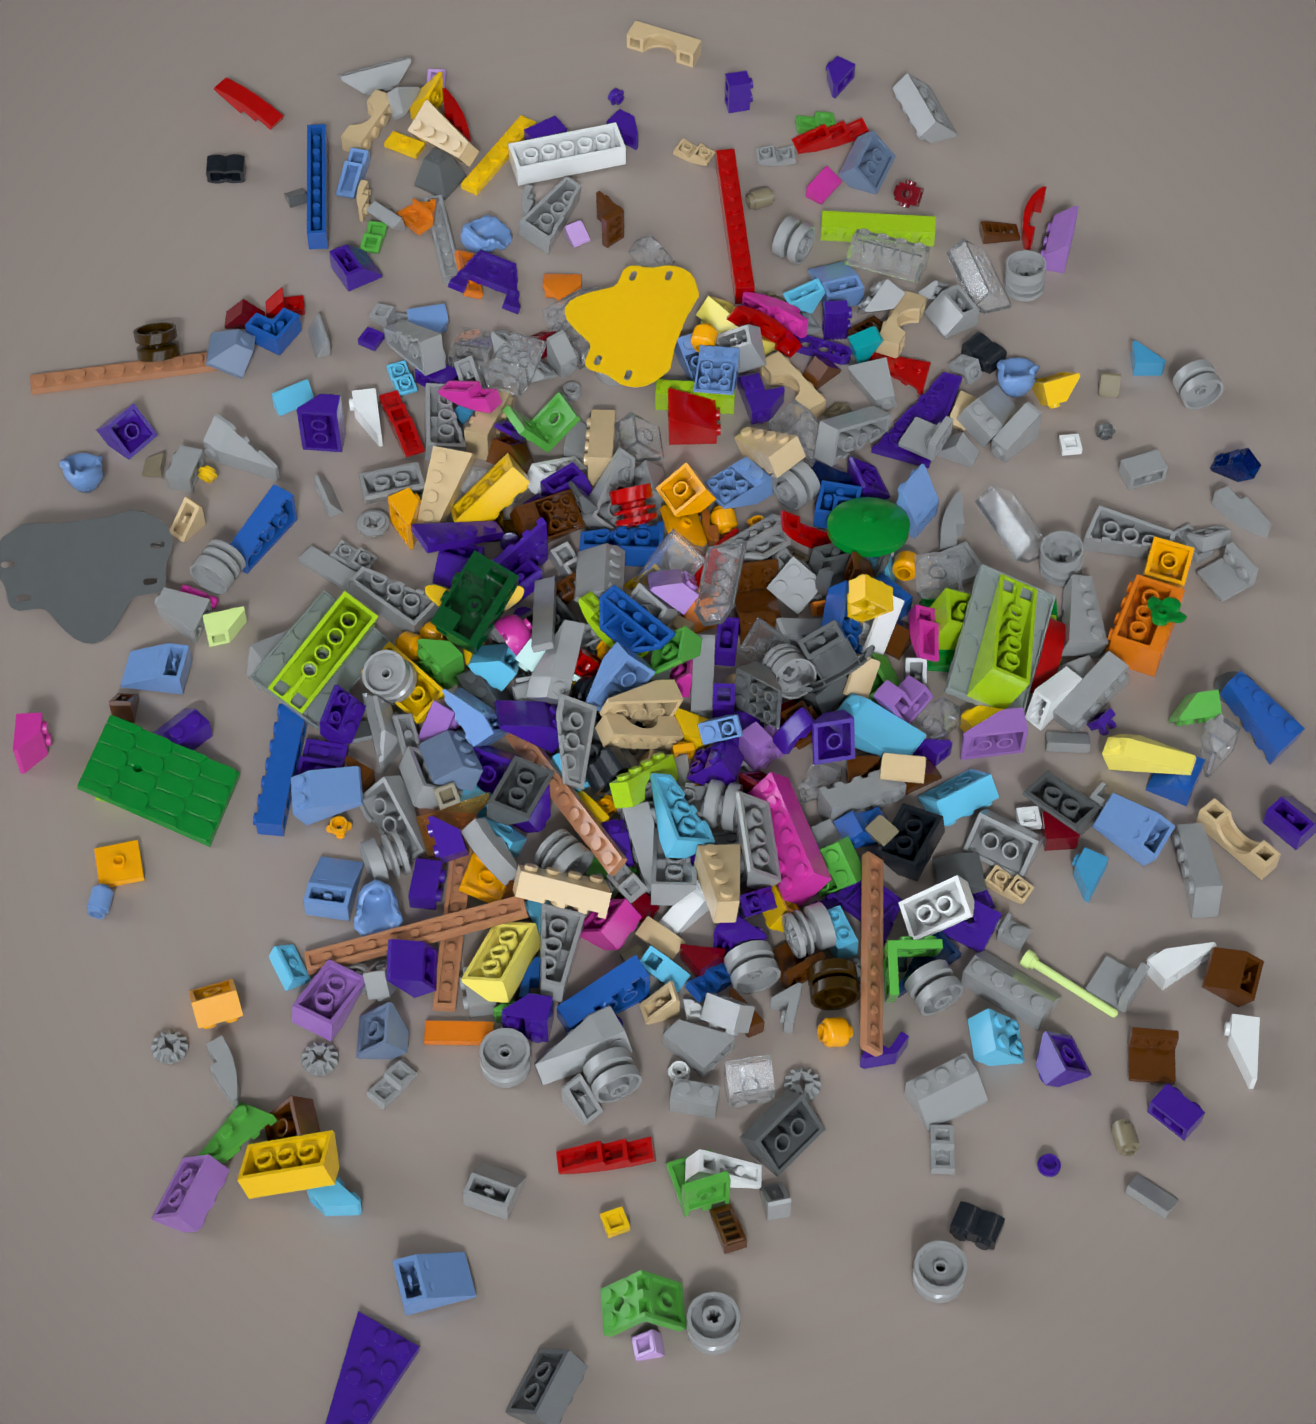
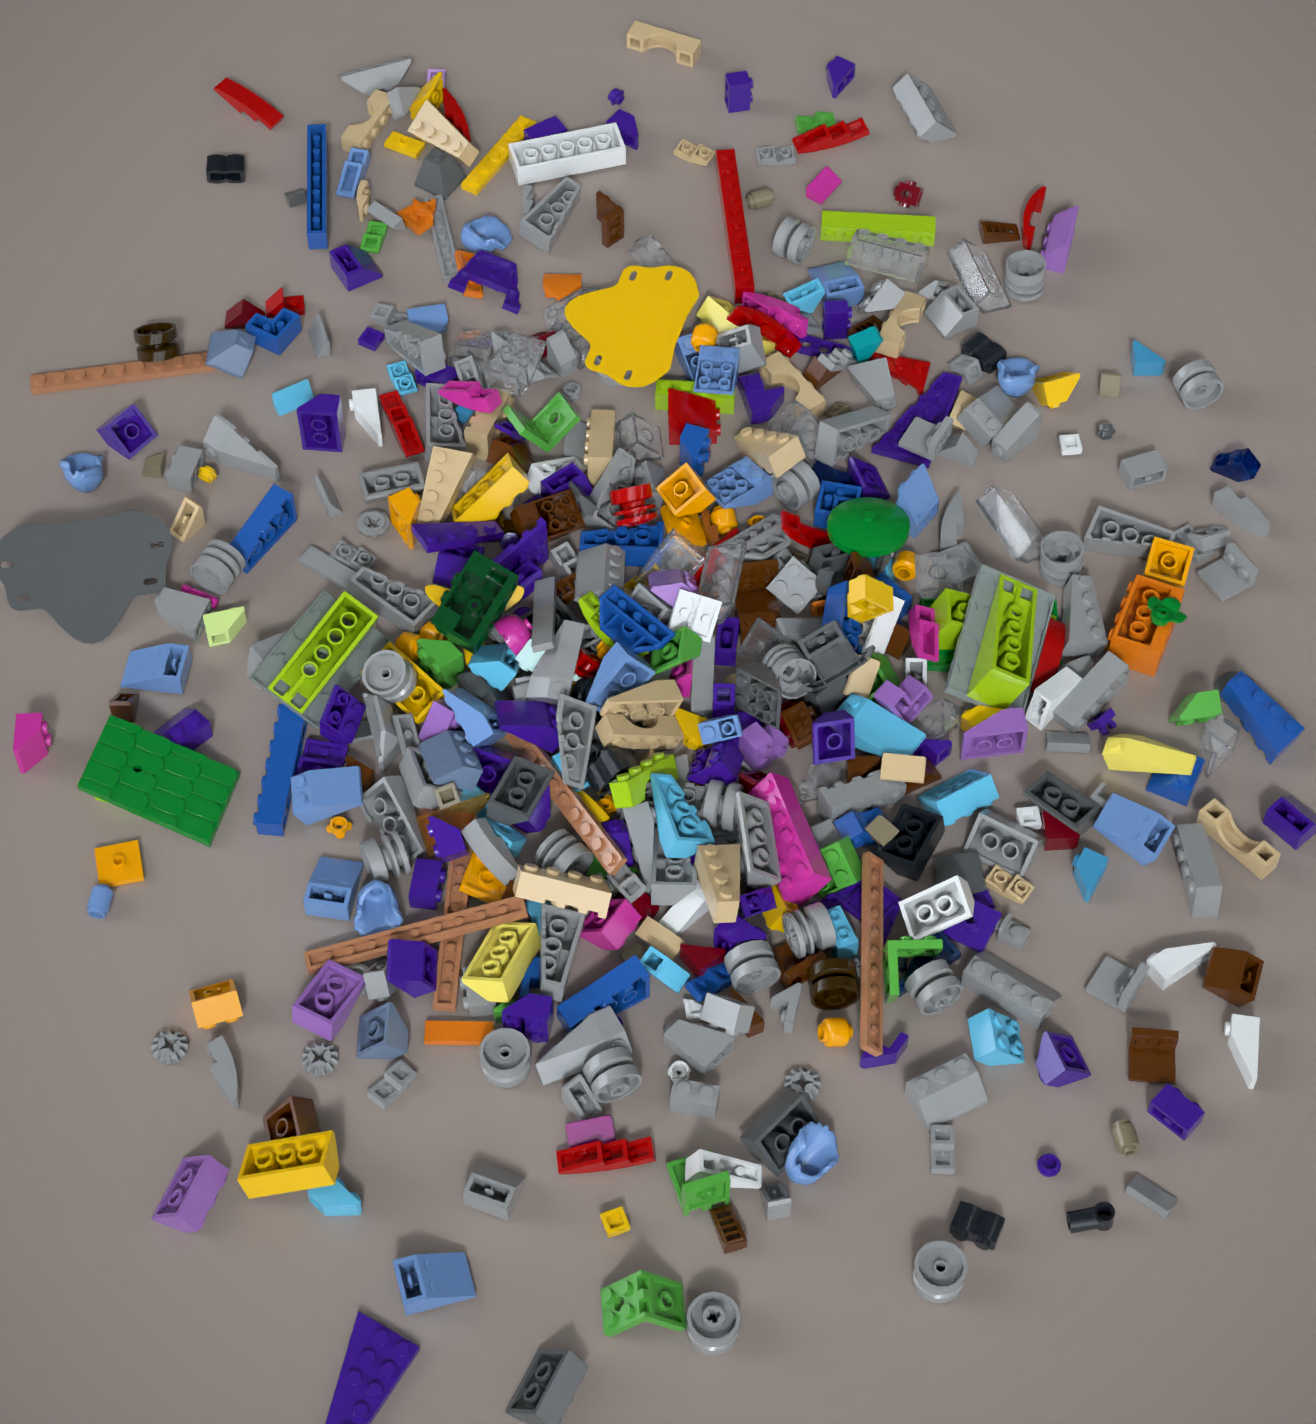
(239, 1127): bright green wing -> none
(289, 966): medium azure slope -> none
(576, 233): lavender slope -> none
(590, 1131): none -> magenta slope
(648, 1345): lavender slope -> none
(661, 1005): tan slope -> none
(683, 748): light orange plate -> none
(695, 447): none -> blue slope
(696, 613): none -> white slope
(749, 1081): clear slope -> none
(794, 728): dark purple slope -> none
(811, 1154): none -> medium blue piece
(838, 359): none -> light grey slope
(867, 163): sand blue slope -> none
(1031, 961): yellowish green piece -> none
(1088, 1218): none -> black piece

